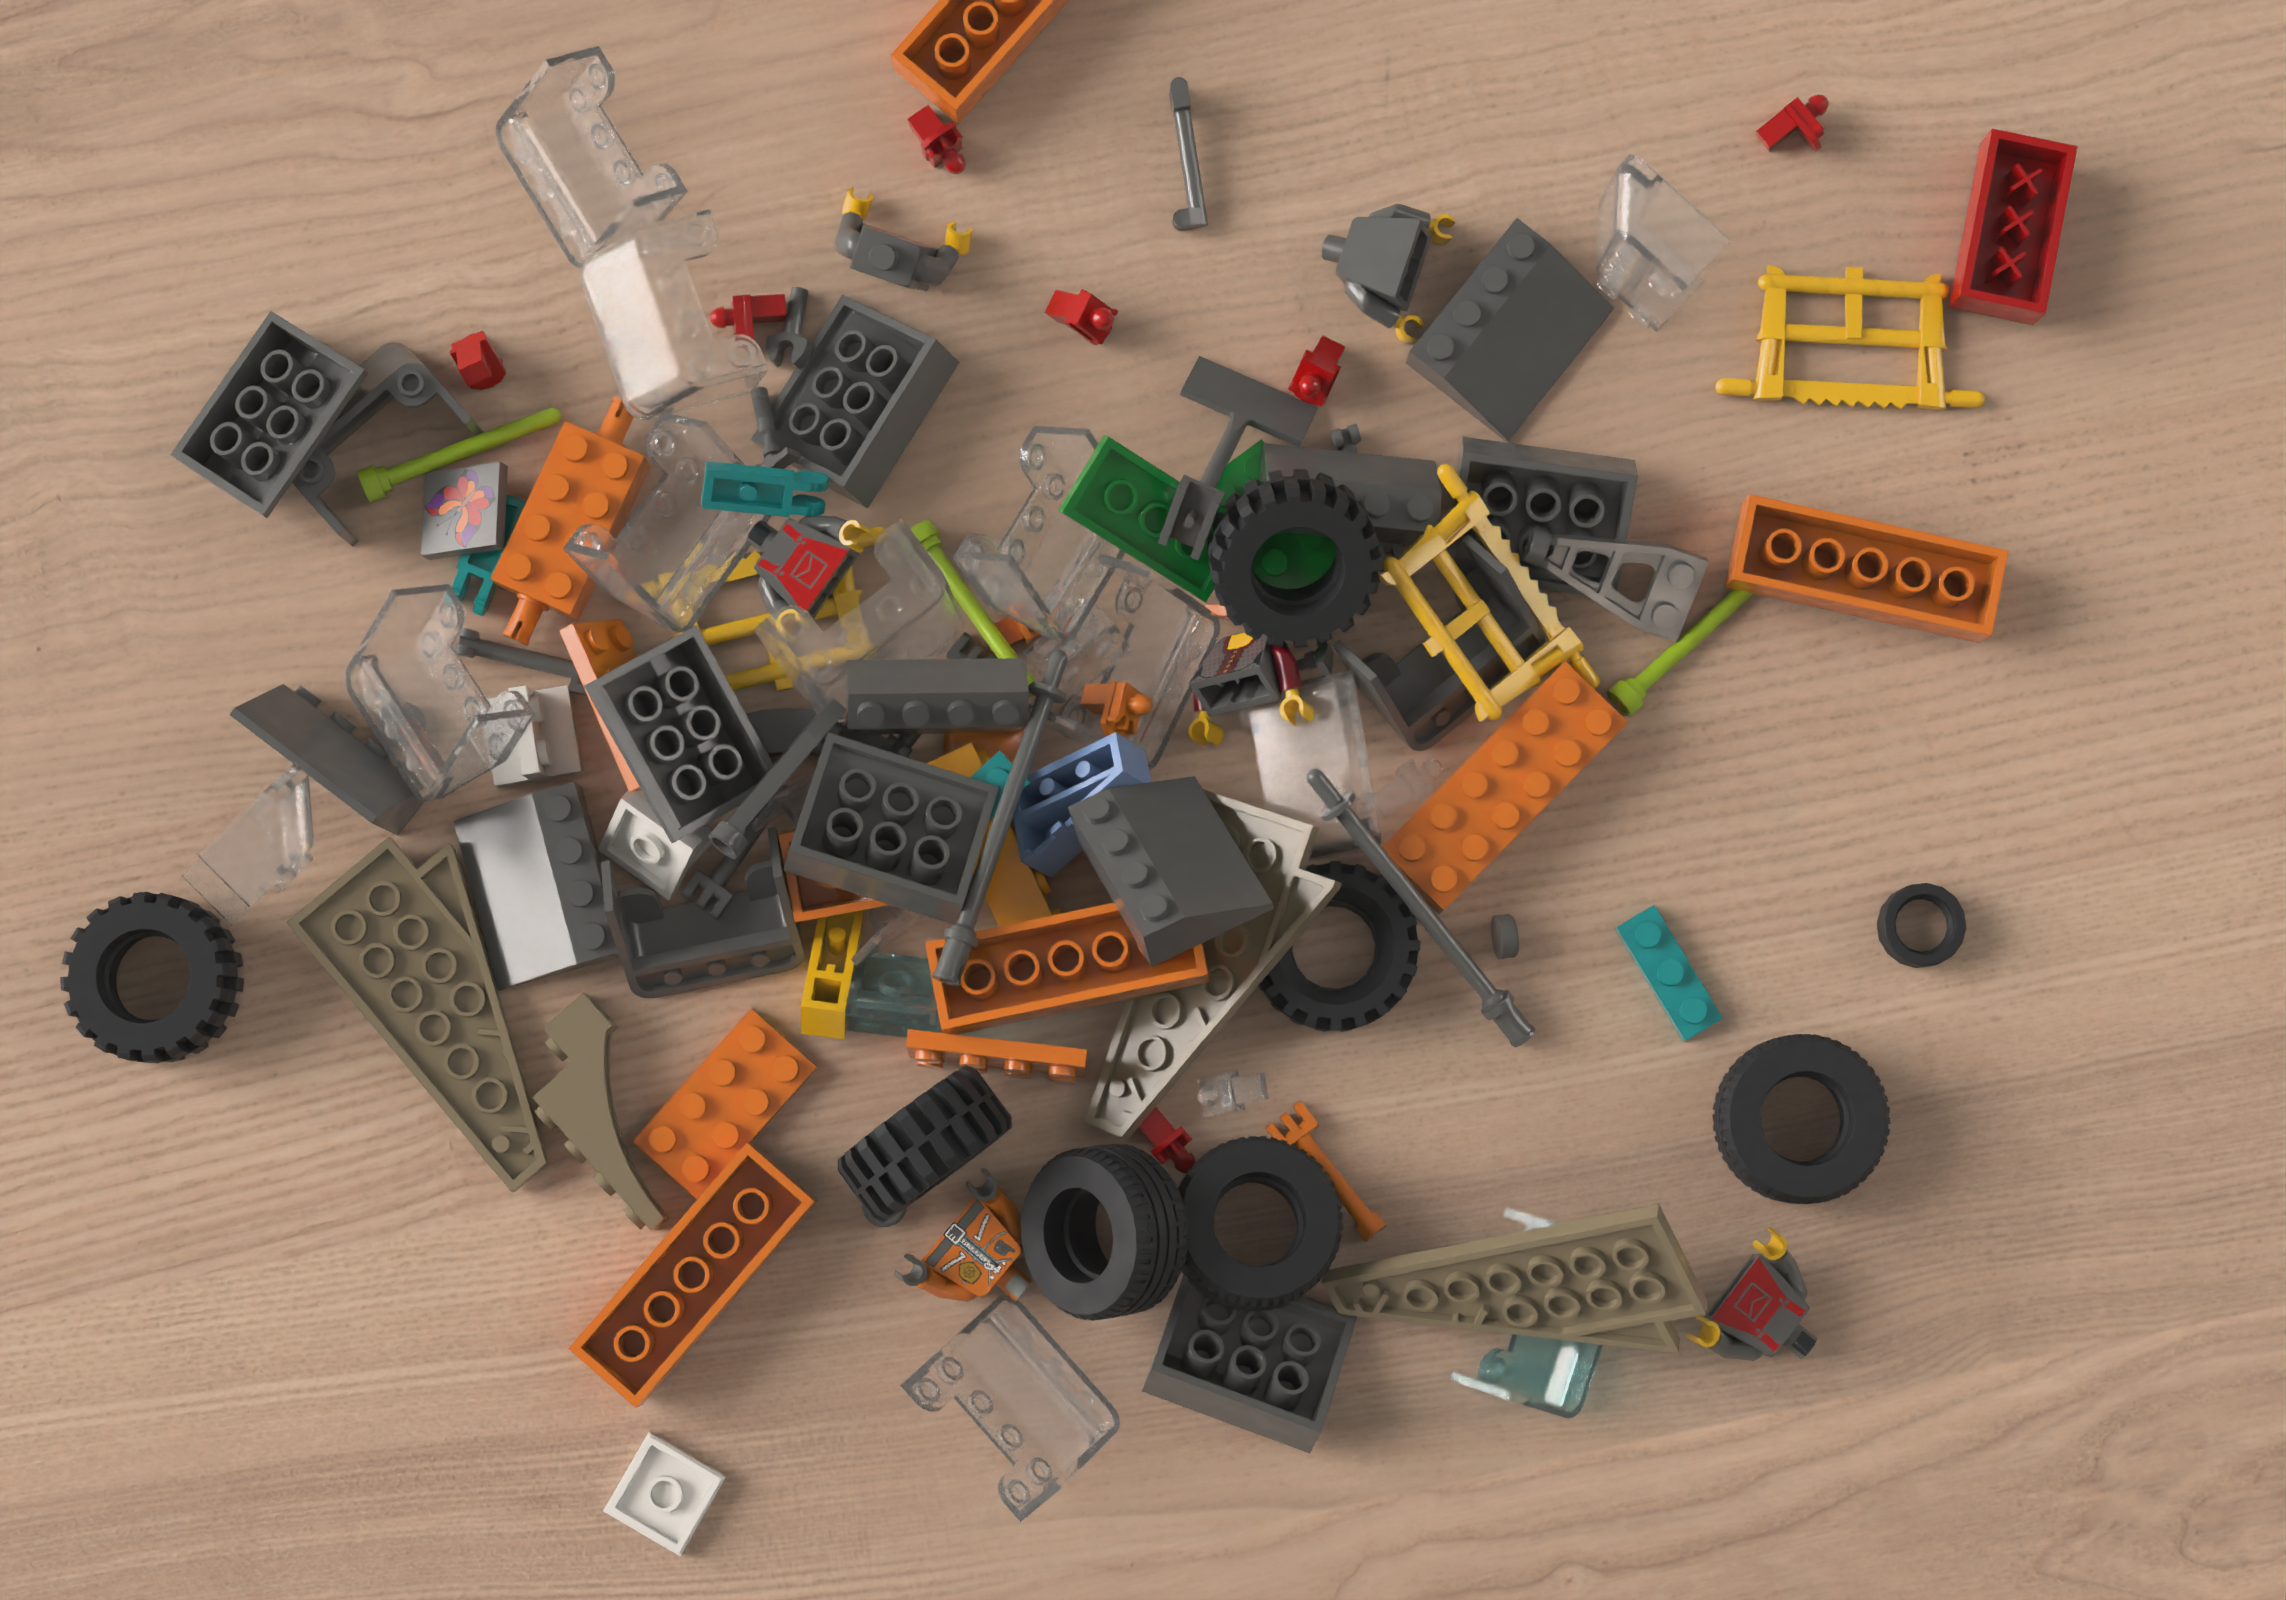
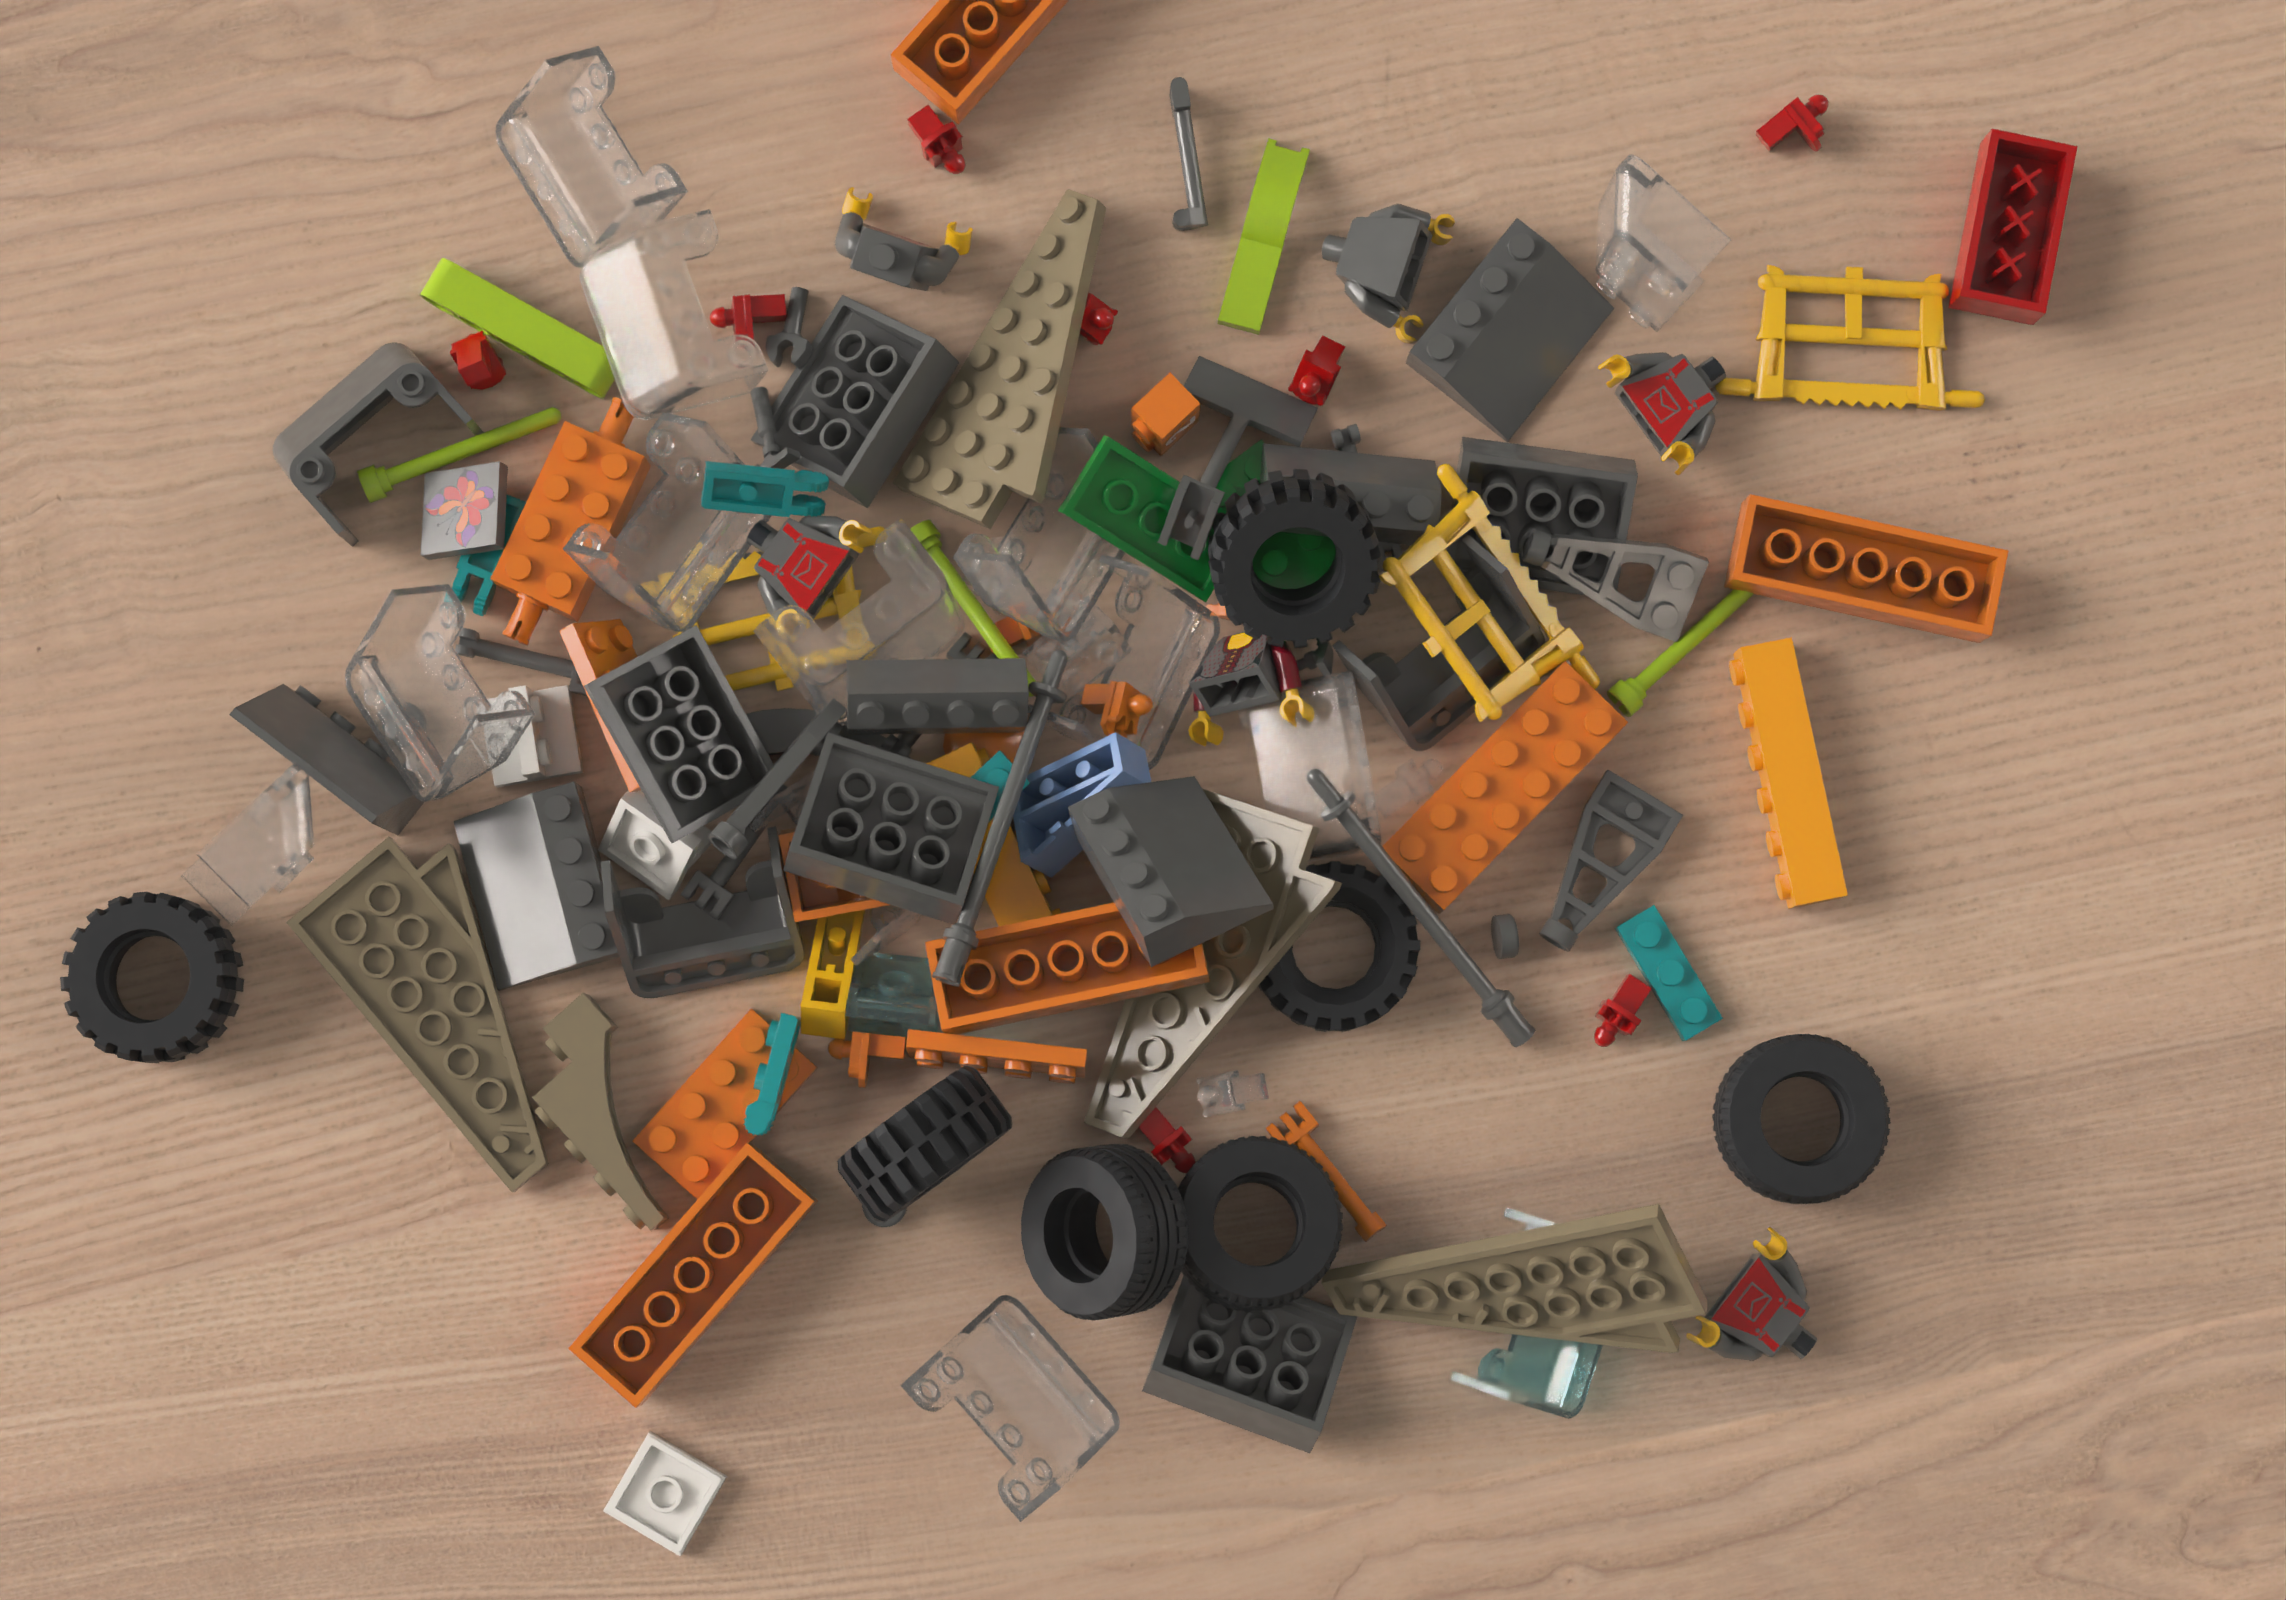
(269, 414): dark grey slope -> none
(519, 327): none -> lime beam
(772, 1076): none -> teal hinge
(862, 1047): none -> orange piece
(974, 1250): torso -> none
(1009, 397): none -> dark tan wing
(1164, 415): none -> orange brick
(1262, 237): none -> lime piece
(1620, 1011): none -> red piece
(1634, 814): none -> dark grey plate
(1668, 400): none -> torso
(1788, 773): none -> light orange brick
(1954, 918): black tyre -> none

